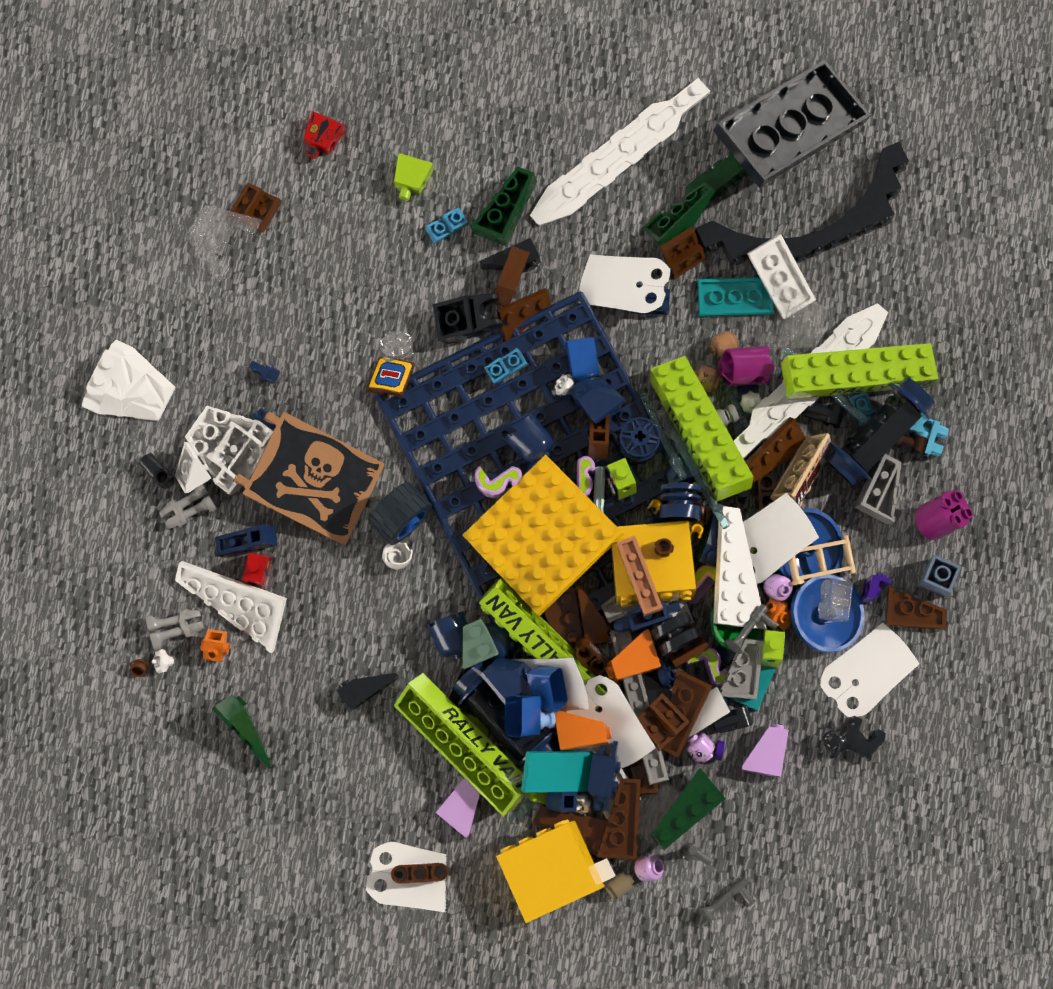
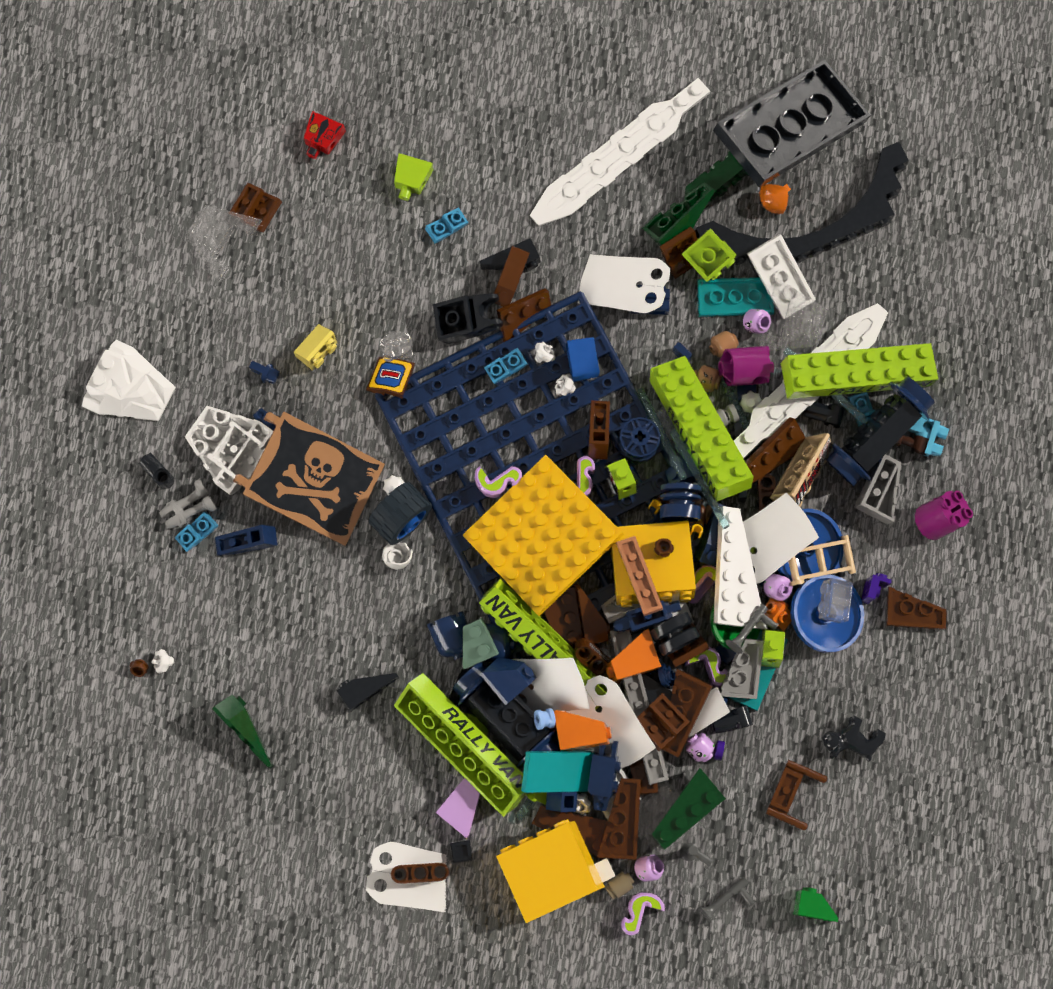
(183, 629): light grey piece -> none
(190, 470): white slope -> none
(196, 532): none -> dark azure slope
(215, 645): orange brick -> none
(250, 607): white wing -> none
(257, 570): red torso -> none
(316, 347): none -> light yellow slope
(391, 483): none -> white piece
(461, 851): none -> black tile
(504, 211): dark green wedge -> none
(522, 715): blue piece -> none
(530, 440): dark blue cylinder -> none
(544, 352): none -> white piece
(550, 685): blue piece -> none
(596, 398): dark blue slope -> none
(599, 487): light aqua axle -> none
(636, 909): none -> animal
(680, 351): none -> dark blue tile
(709, 255): none -> lime plate
(756, 321): none -> lavender head
(768, 753): lavender slope -> none
(774, 197): none -> orange piece
(786, 791): none -> reddish brown plate
(813, 905): none -> green slope
(876, 663): white piece -> none
(939, 575): sand blue head -> none

